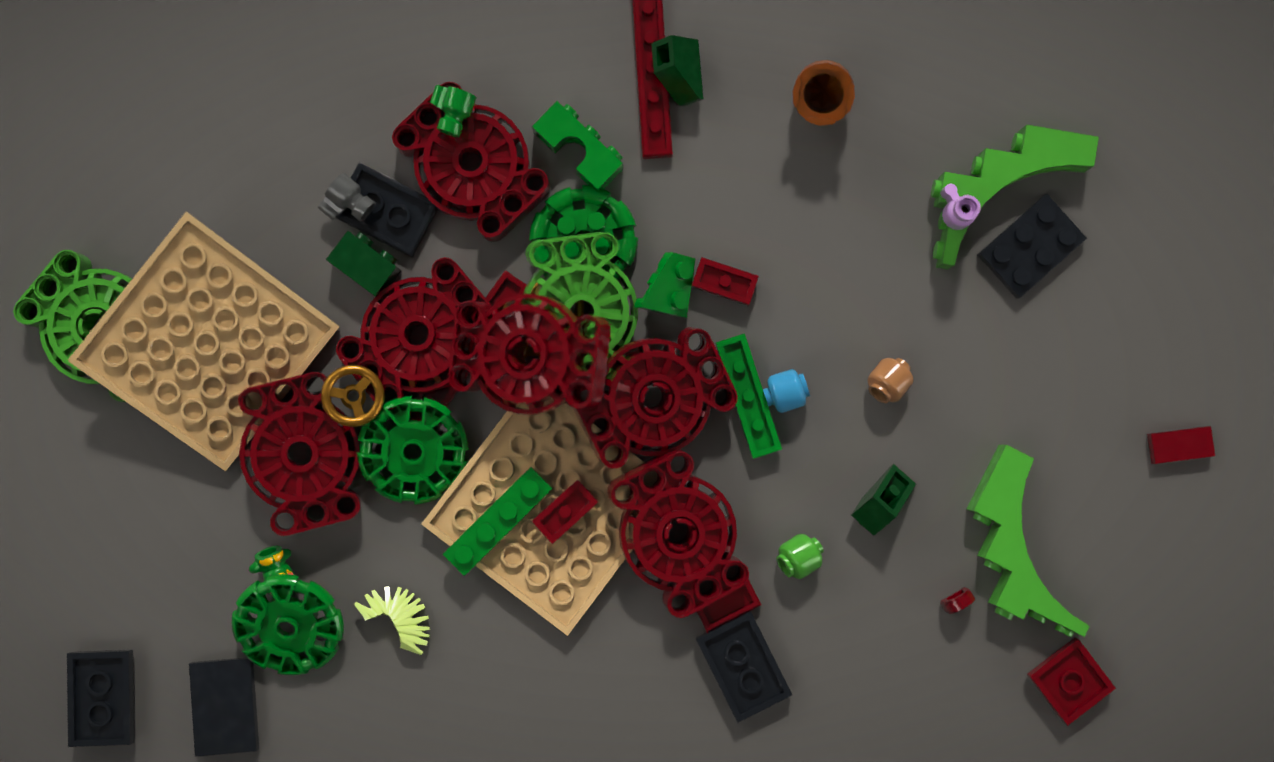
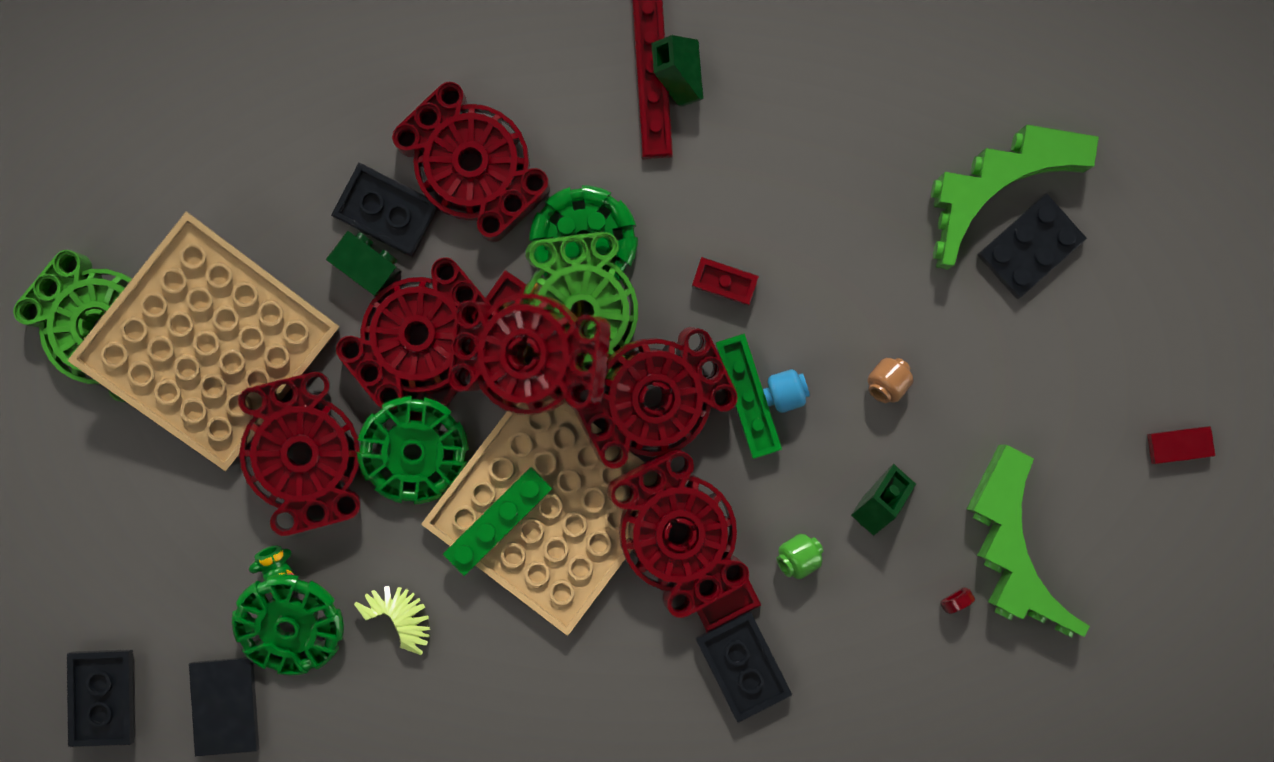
(329, 391): pearl gold piece -> none
(345, 194): dark grey piece -> none
(457, 107): green piece -> none
(560, 127): green arch -> none
(565, 511): dark red plate -> none
(669, 286): green wing -> none
(823, 92): dark orange tile -> none
(959, 210): lavender piece -> none
(1071, 681): dark red plate -> none

